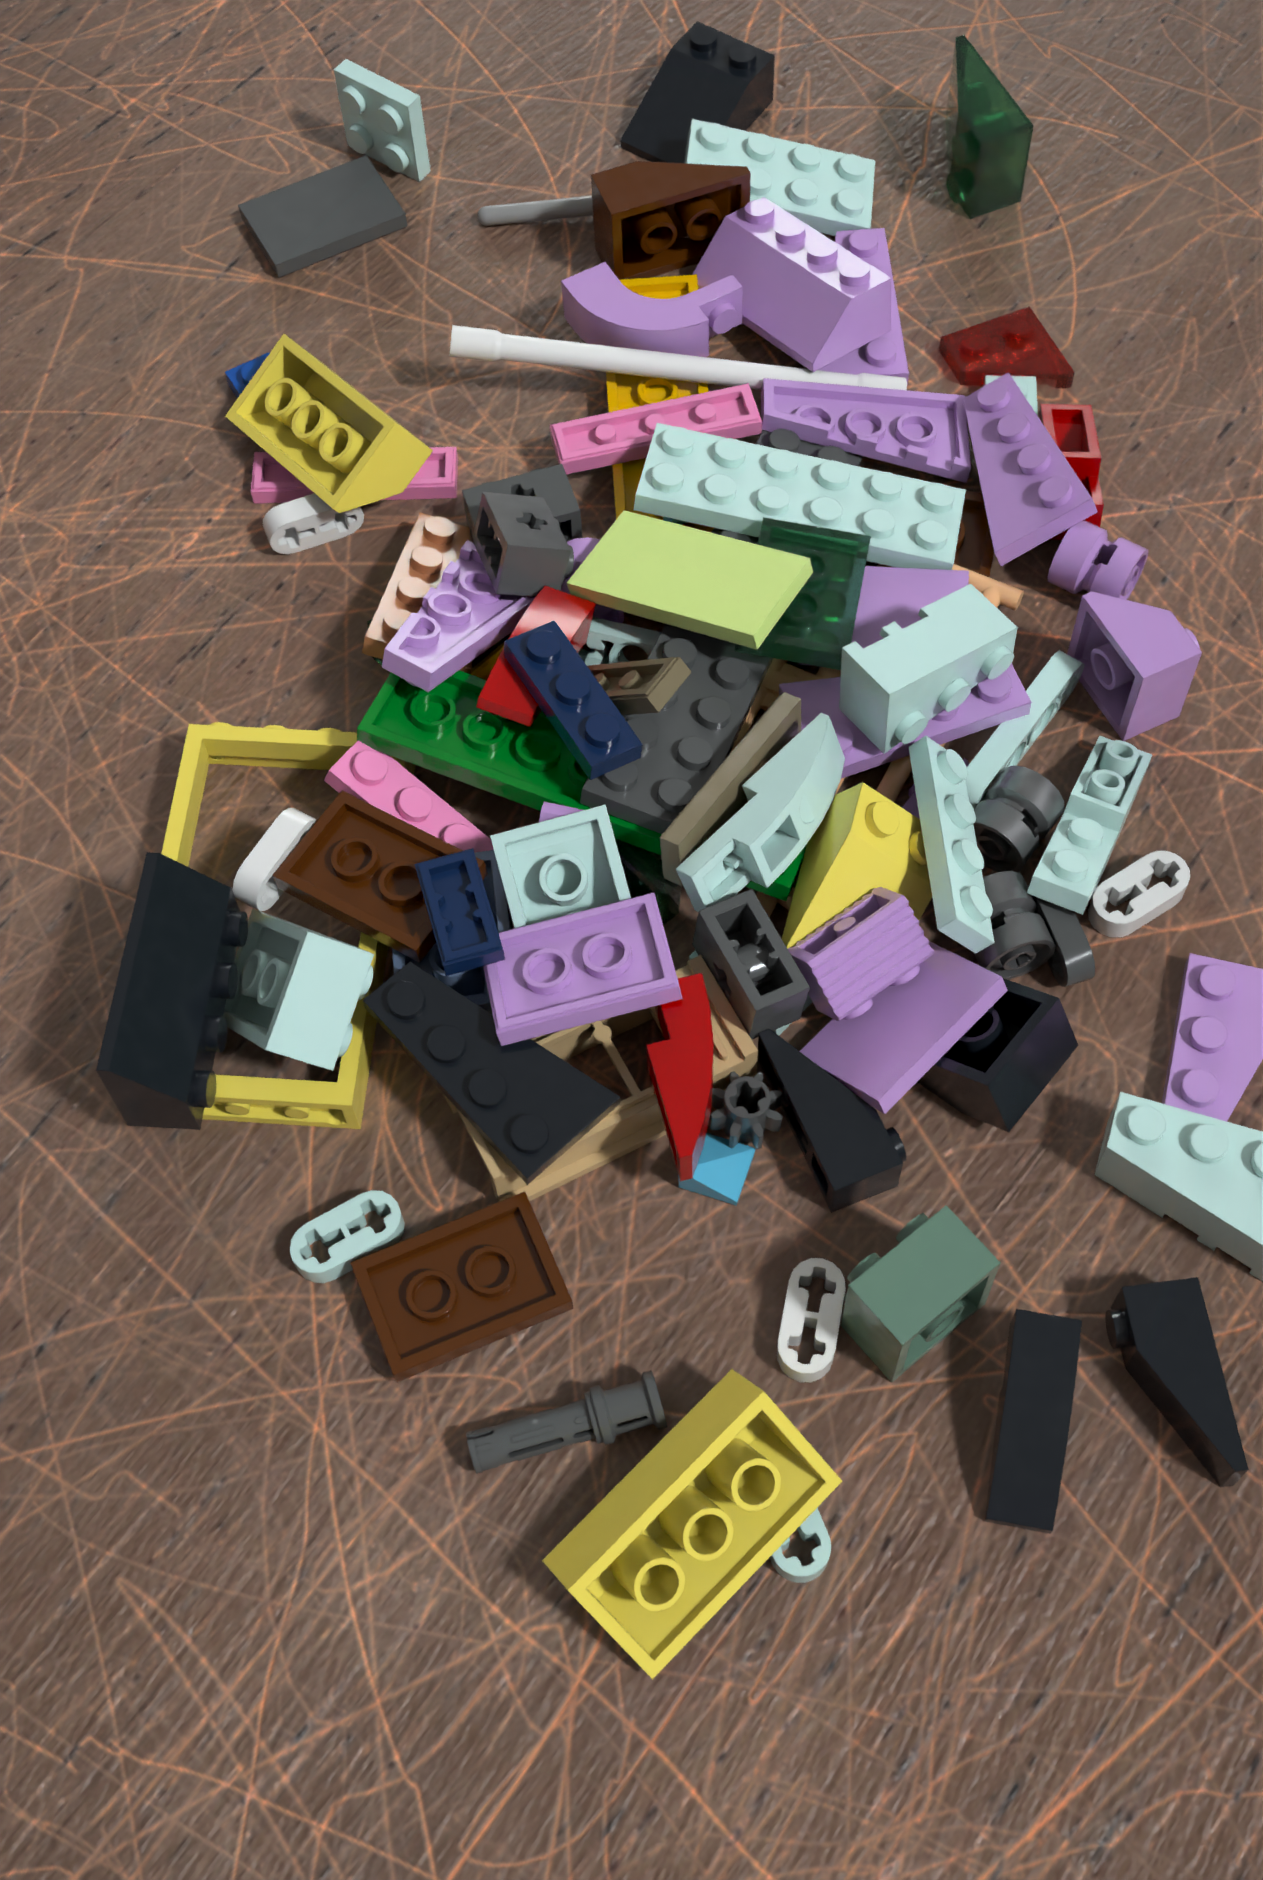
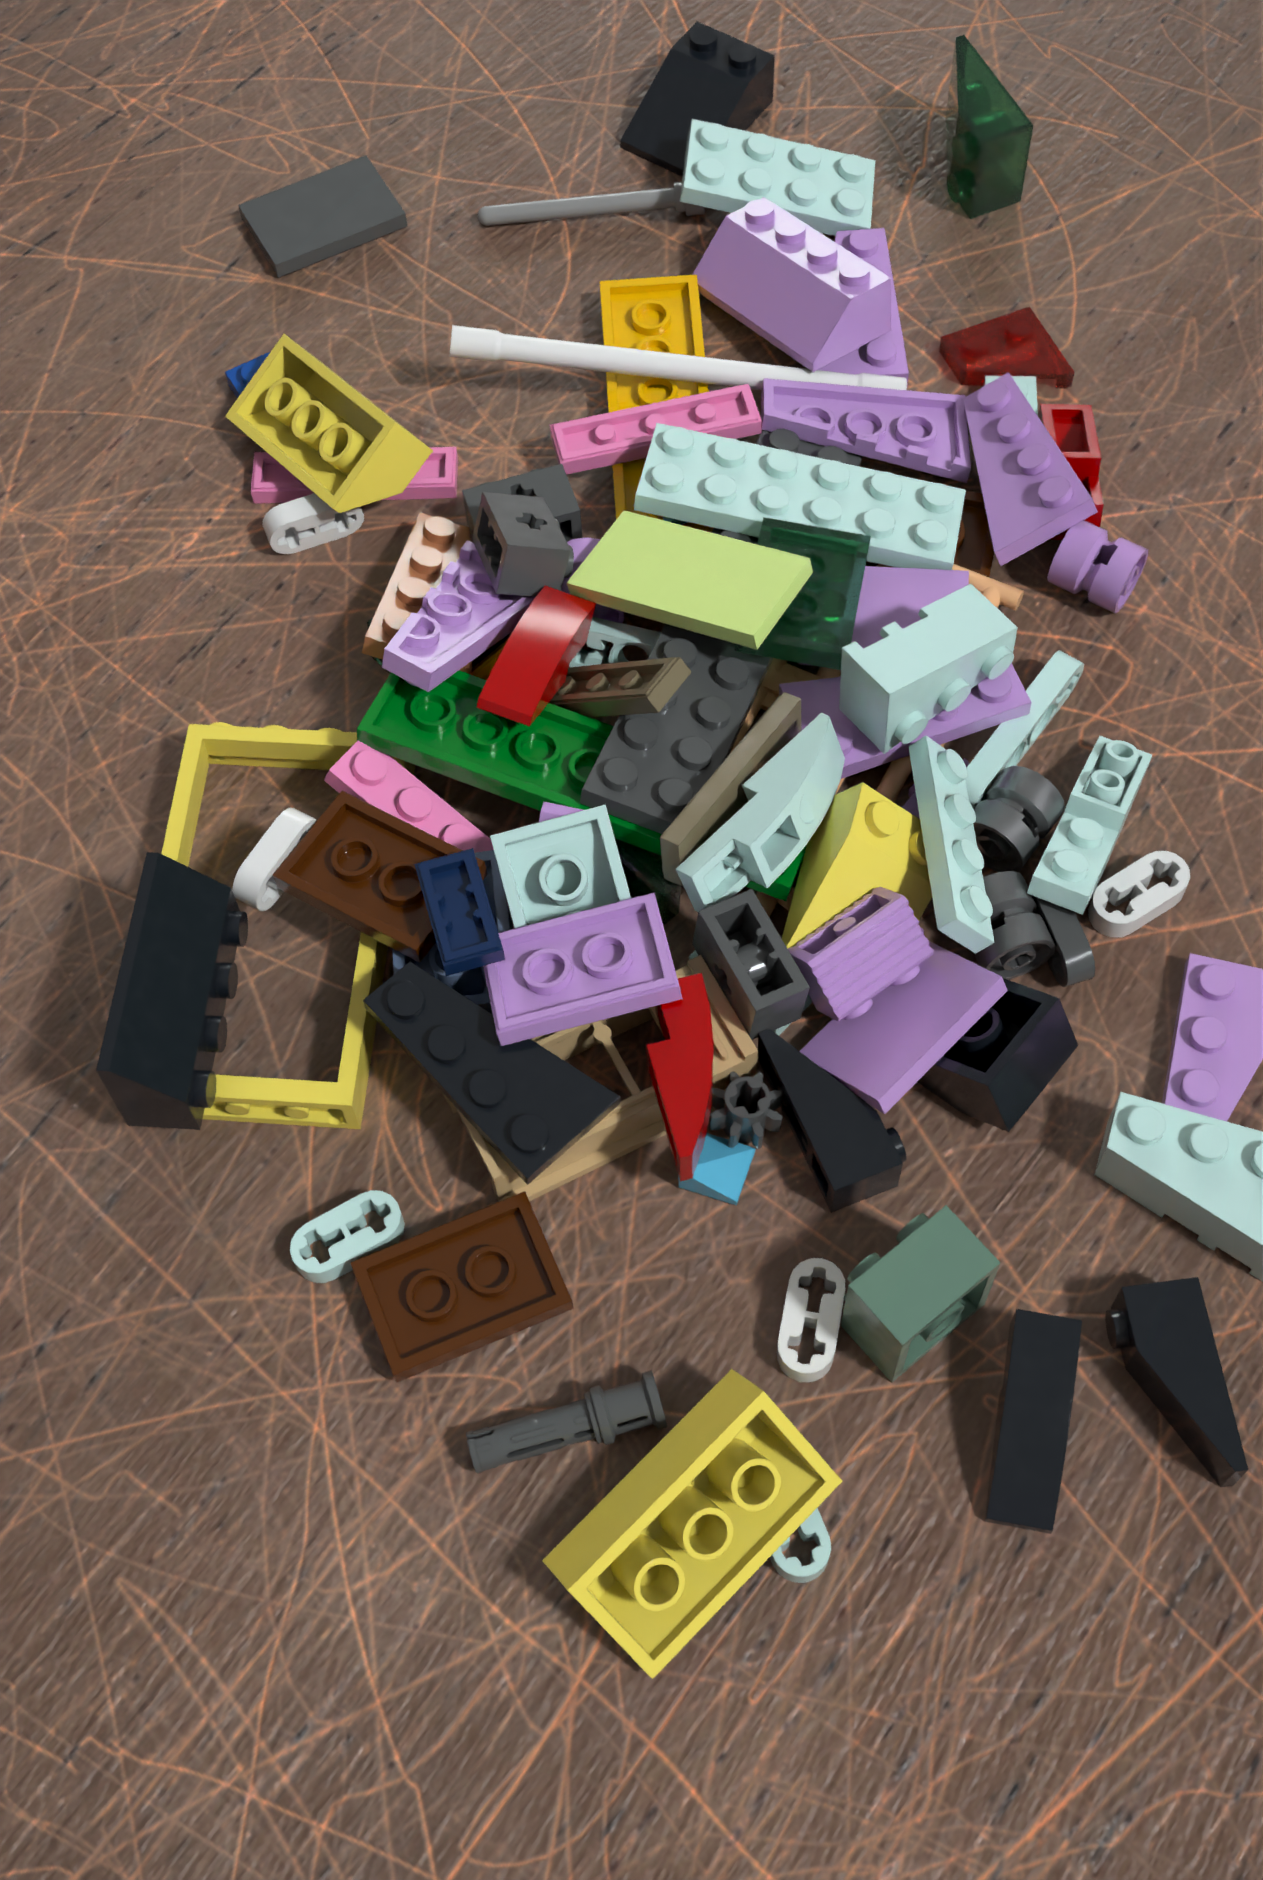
(297, 990): light aqua slope -> none
(382, 120): light aqua plate -> none
(572, 700): dark blue plate -> none
(612, 315): lavender arch -> none
(662, 213): reddish brown slope -> none
(1134, 661): lavender slope -> none

